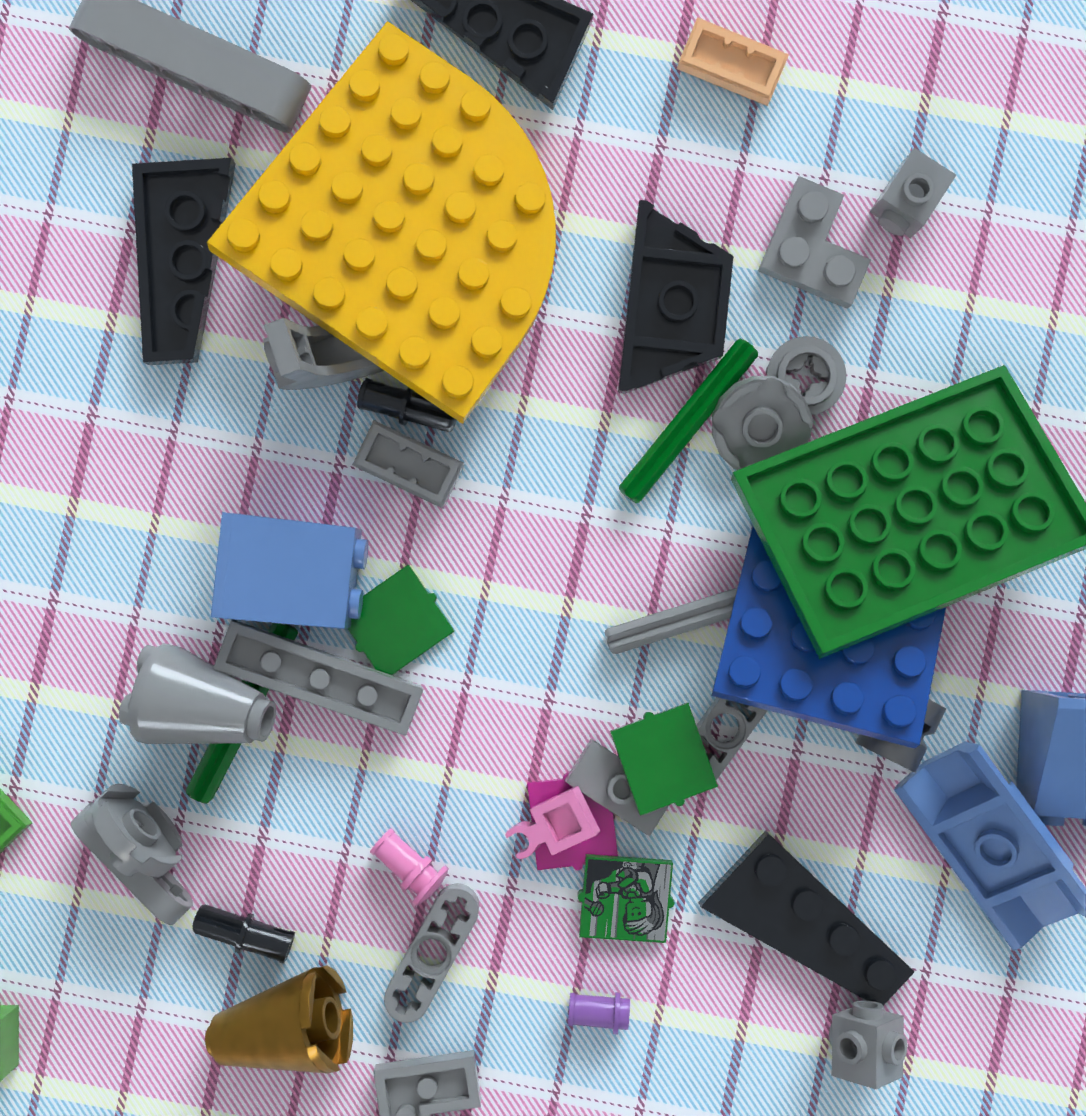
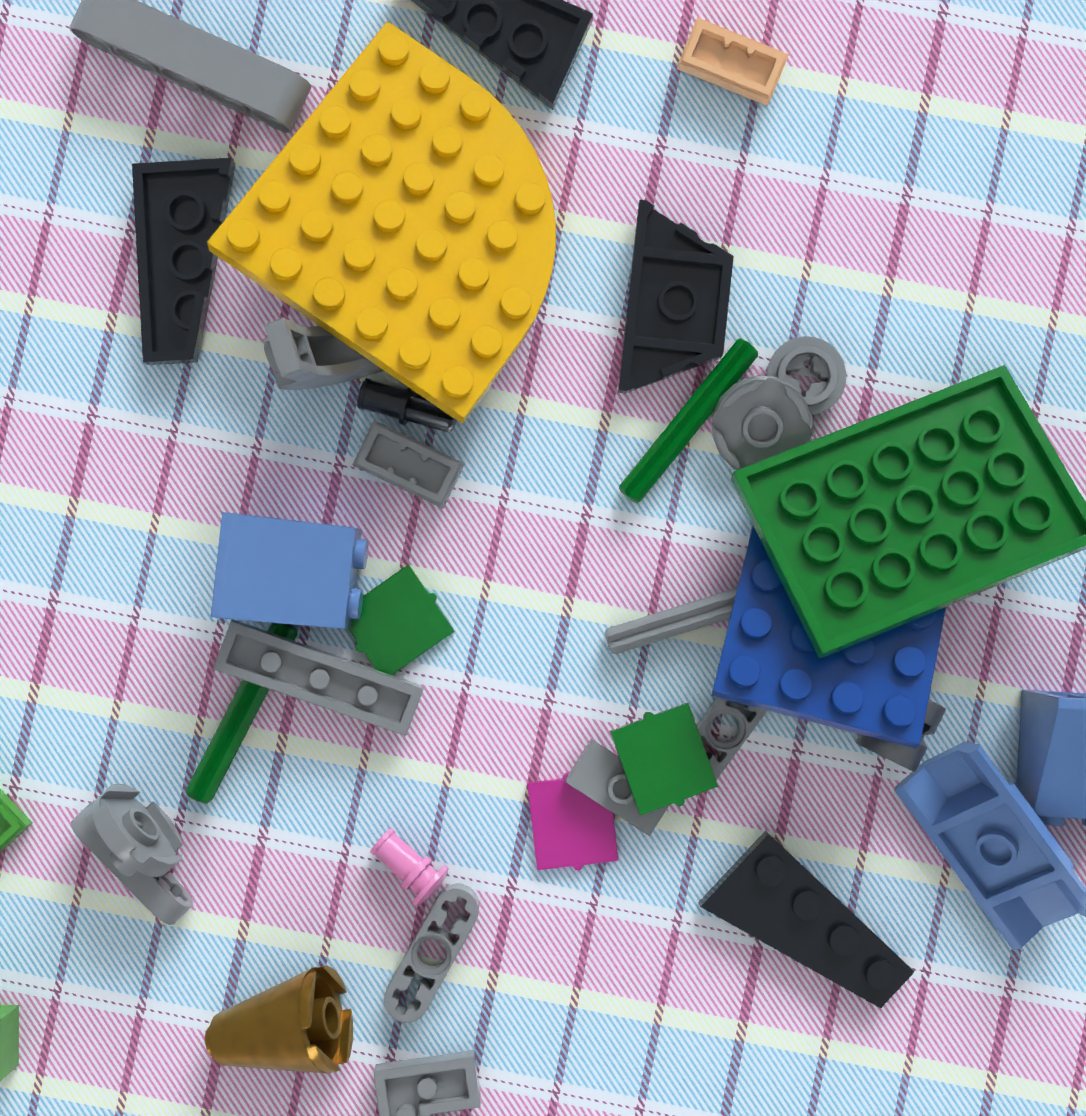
(188, 702): light grey cone -> none
(243, 933): black axle -> none
(558, 823): bright pink plate -> none
(599, 1011): medium lavender pin -> none
(625, 898): piece -> none
(800, 249): light grey plate -> none
(867, 1045): light grey brick -> none
(912, 194): light grey brick -> none

